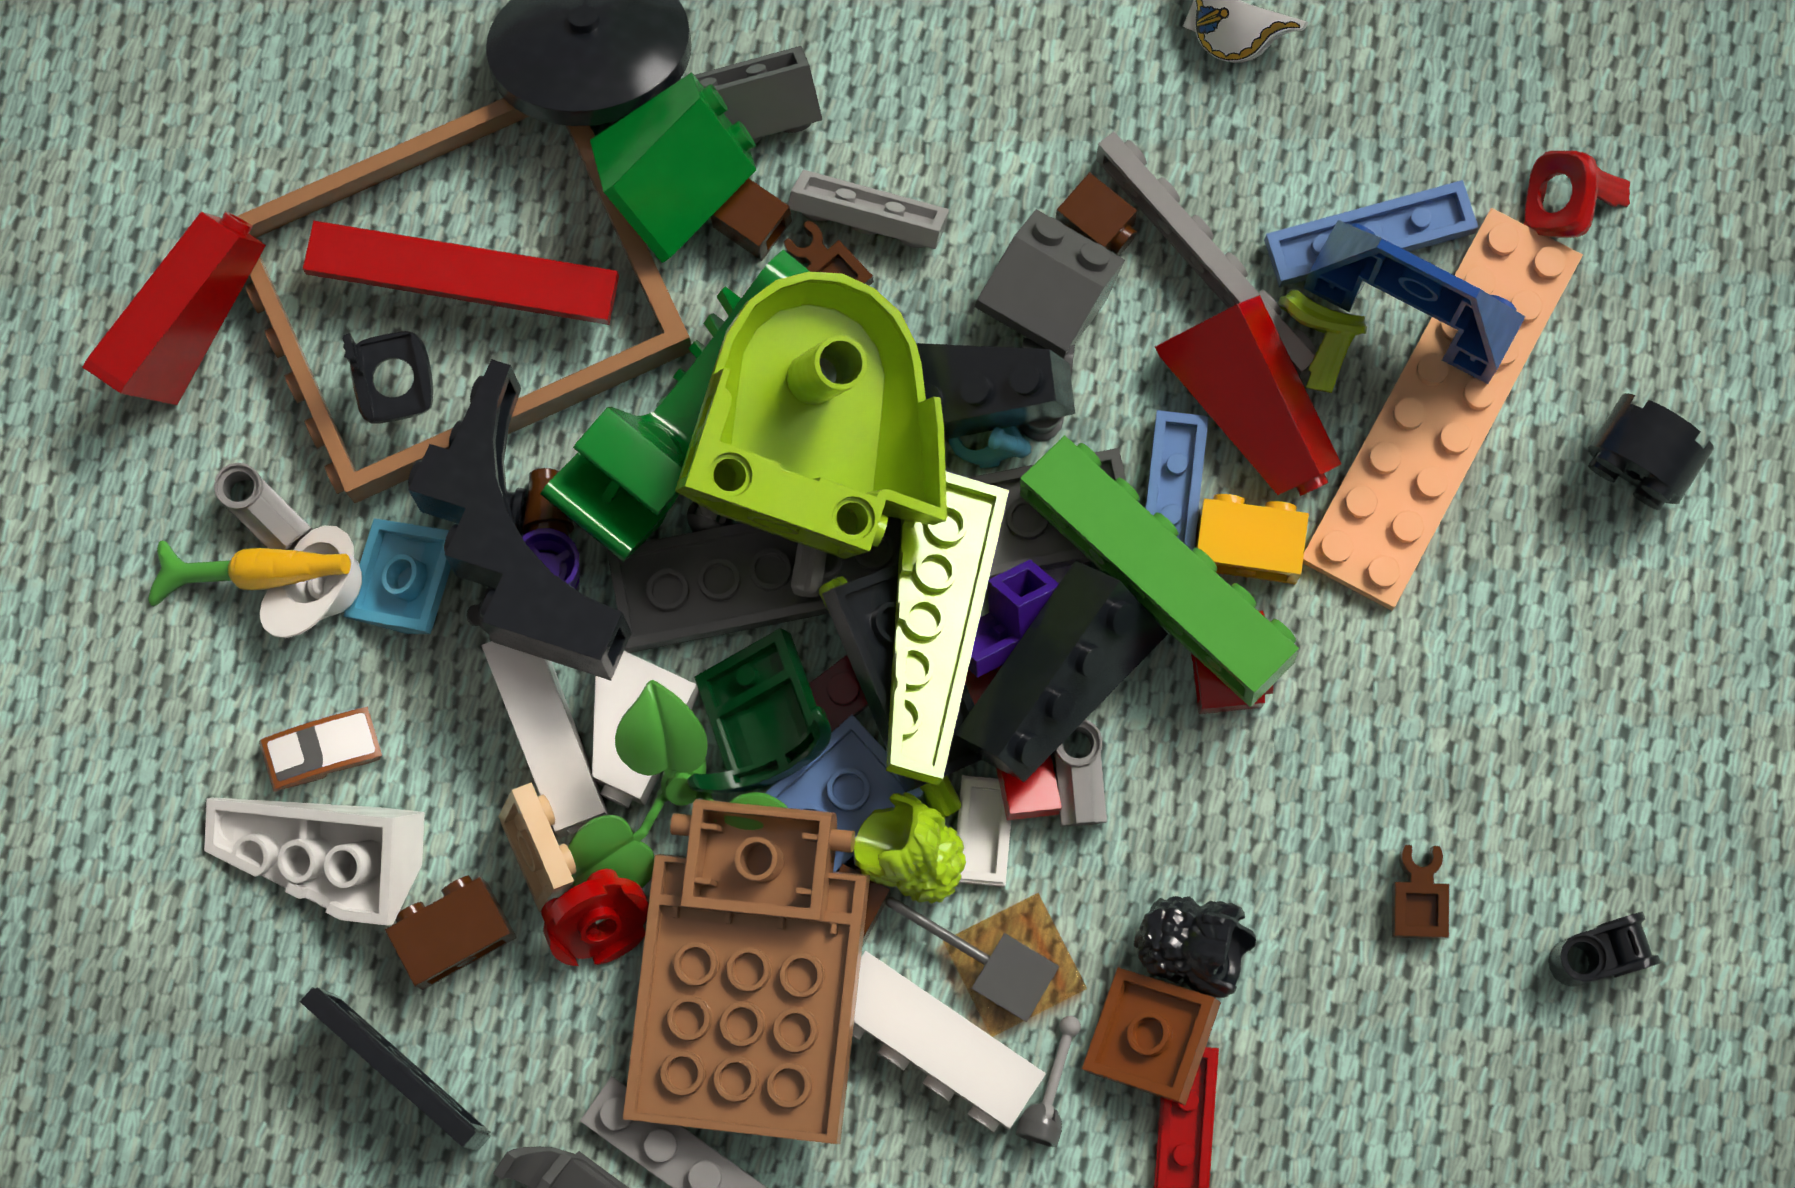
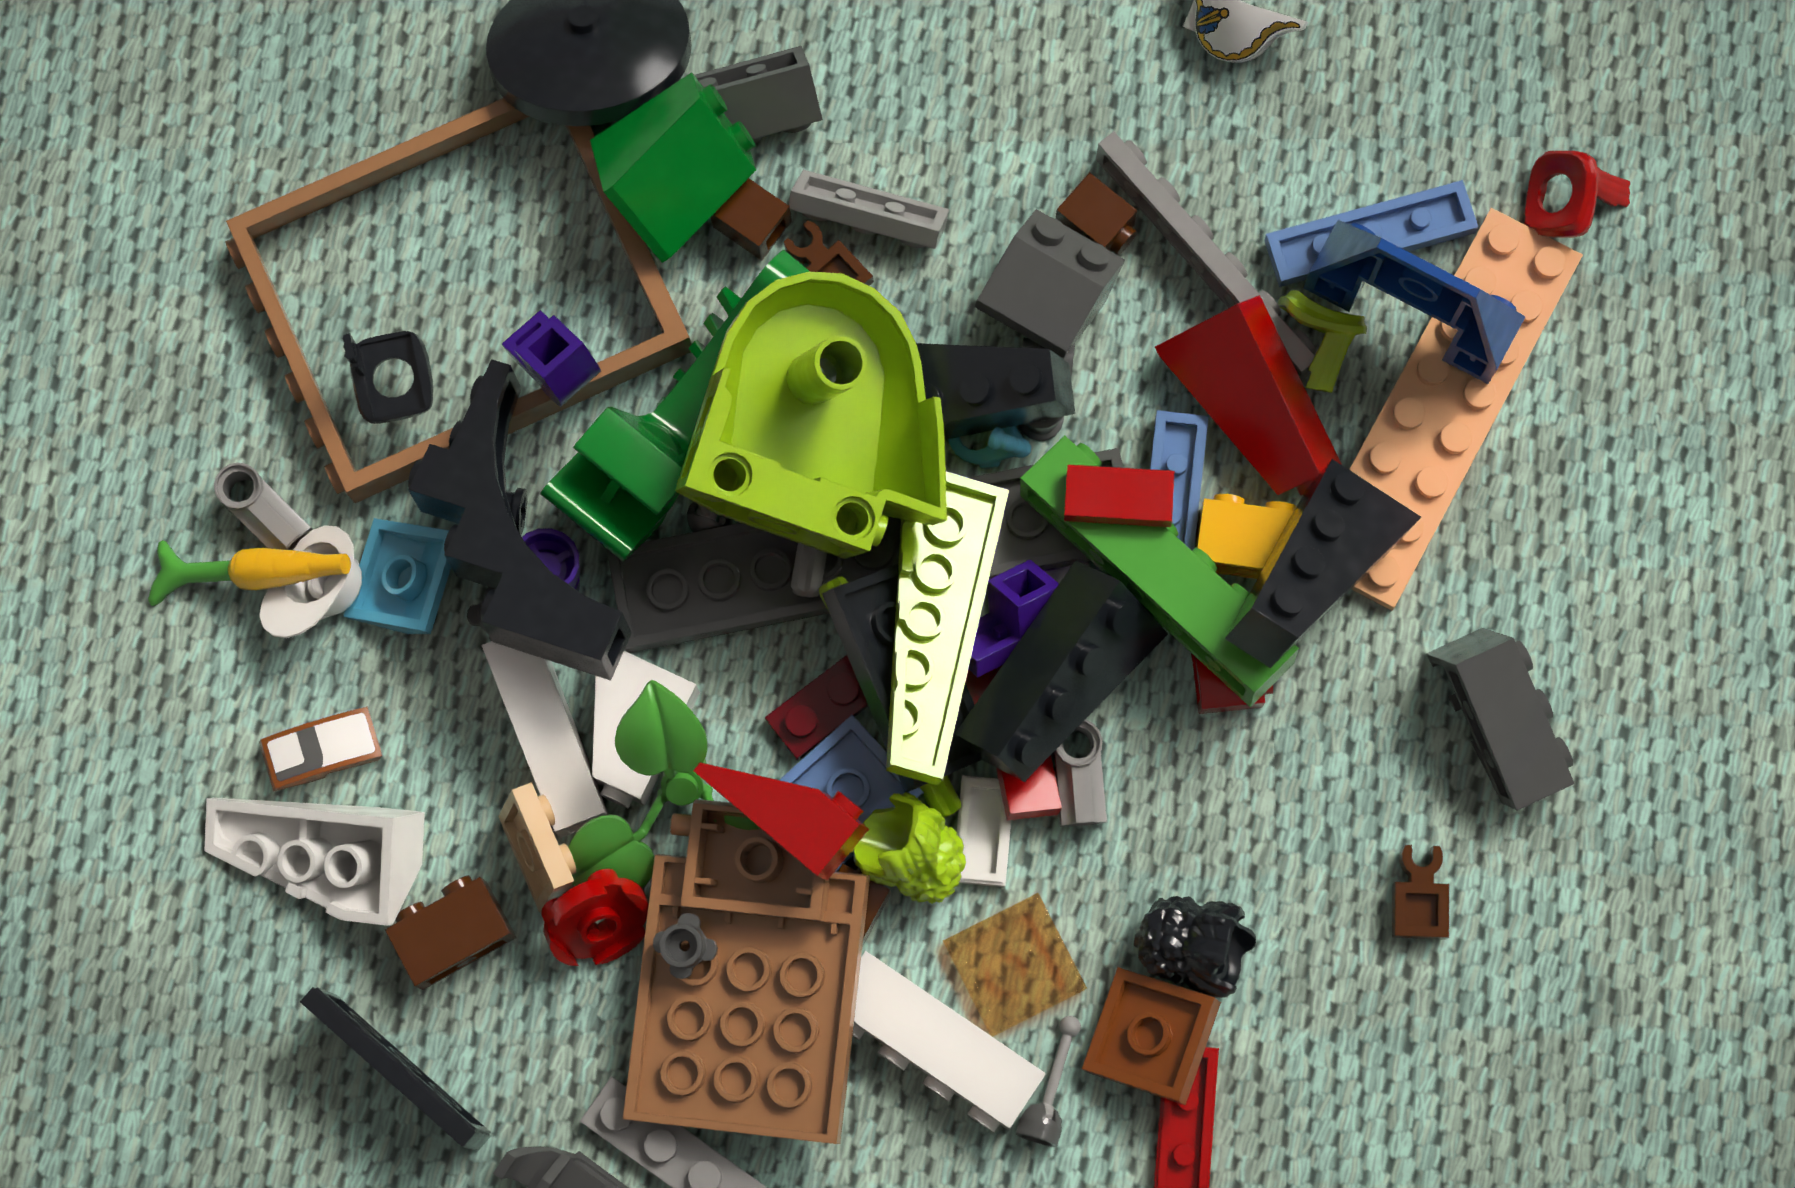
(178, 311): red slope -> none
(461, 272): red tile -> none
(538, 510): reddish brown cone -> none
(552, 357): none -> dark purple brick
(669, 945): none -> dark grey plate
(760, 716): dark green piece -> none
(799, 818): none -> red slope
(1012, 974): dark grey piece -> none
(1119, 496): none -> red tile
(1322, 553): none -> black wedge
(1506, 716): none -> dark grey wedge
(1611, 950): black piece -> none
(1649, 450): black brick -> none

